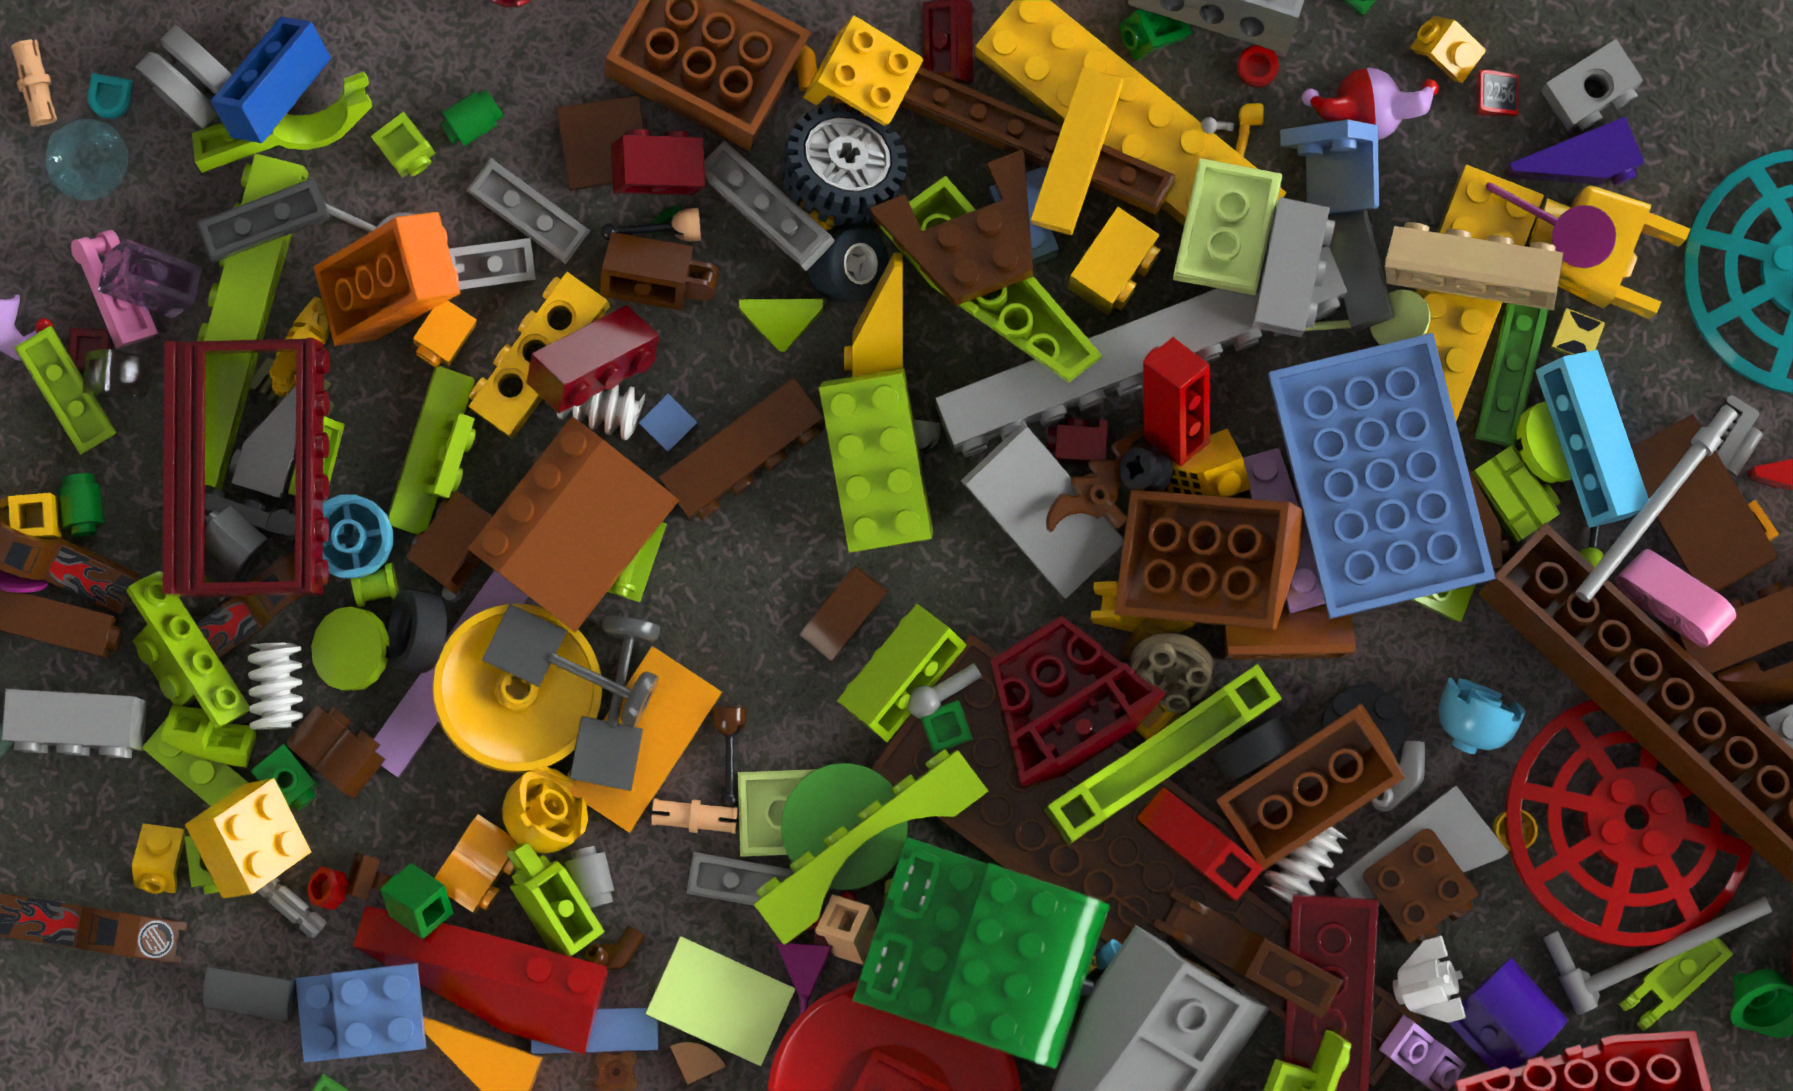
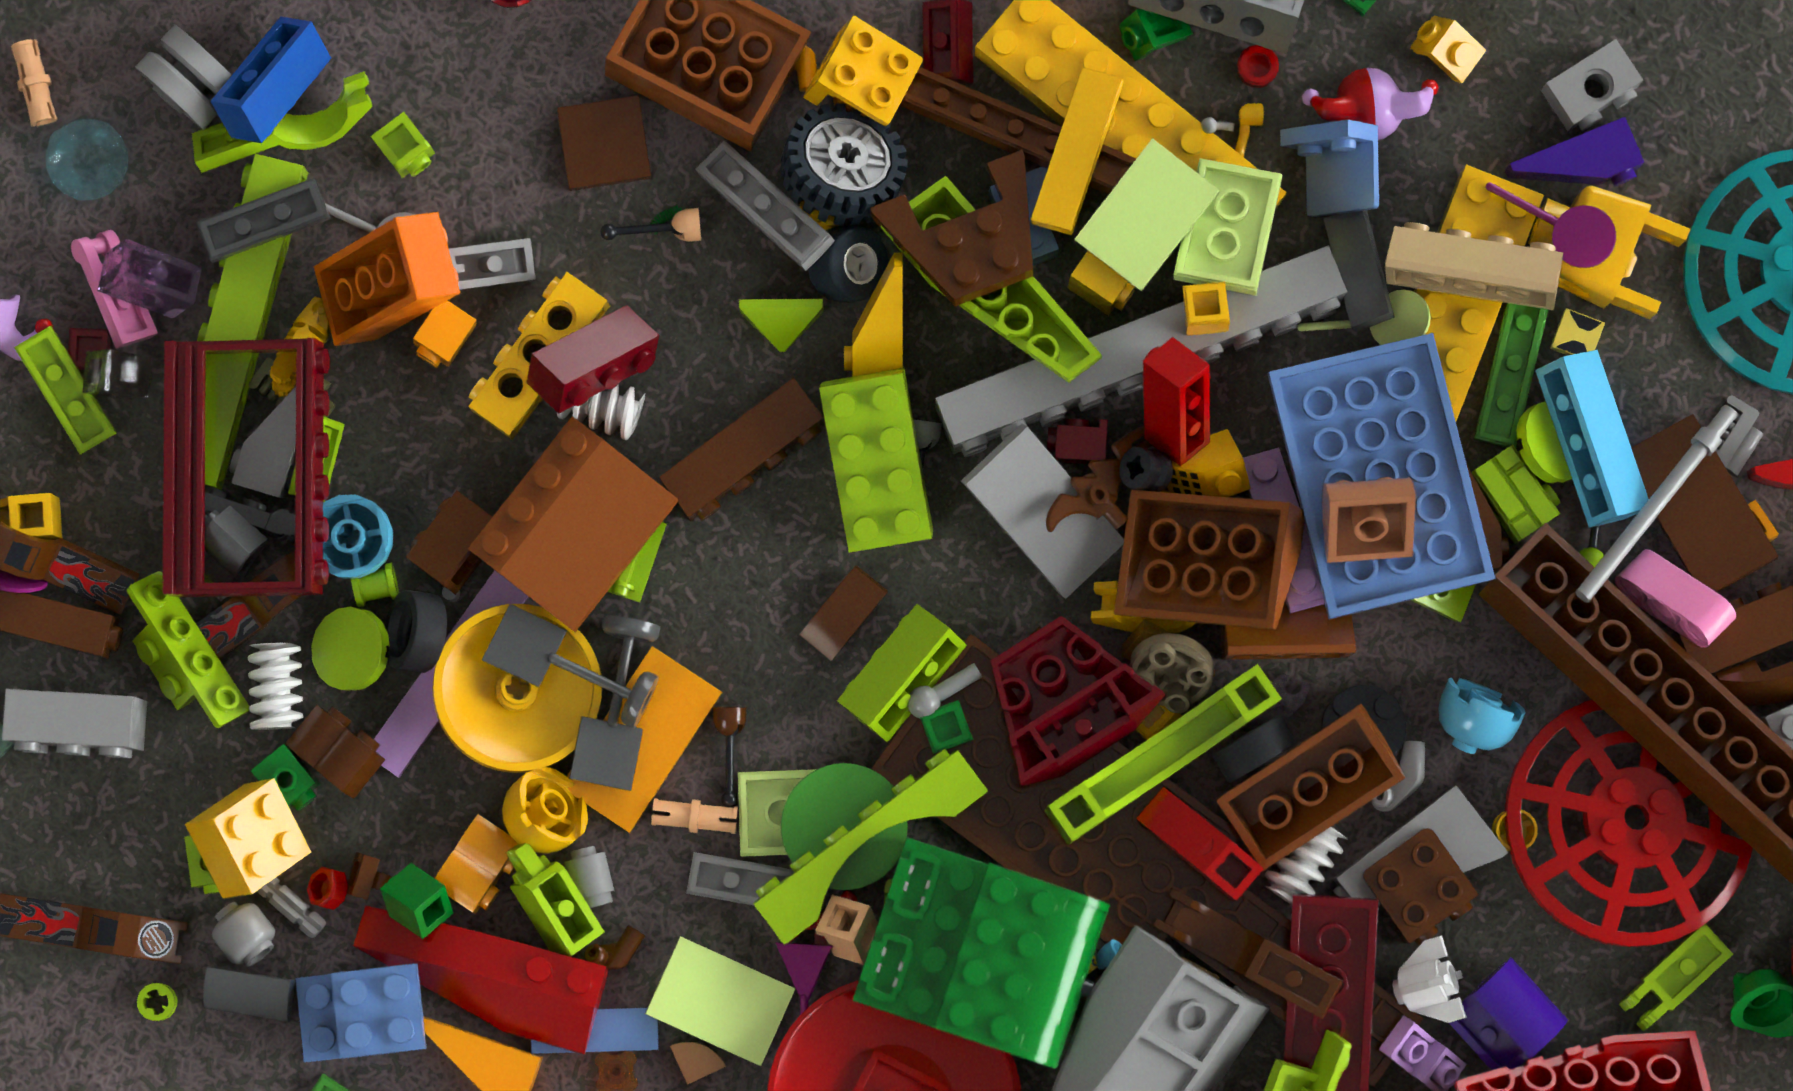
(80, 504): green brick -> none
(109, 95): teal tile -> none
(151, 1013): none -> lime bush
(157, 858): yellow bracket -> none
(195, 734): lime slope -> none
(204, 777): lime plate -> none
(243, 933): none -> light grey head
(434, 451): lime bracket -> none
(471, 117): green brick -> none
(528, 211): light grey tile -> none
(655, 272): reddish brown brick -> none
(657, 163): dark red brick -> none
(668, 423): medium blue tile -> none
(1146, 214): none -> yellowish green tile
(1206, 308): none -> yellow slope
(1292, 267): light grey brick -> none
(1368, 519): none -> nougat brick
(1496, 93): slope -> none
(1584, 989): light grey bar -> none

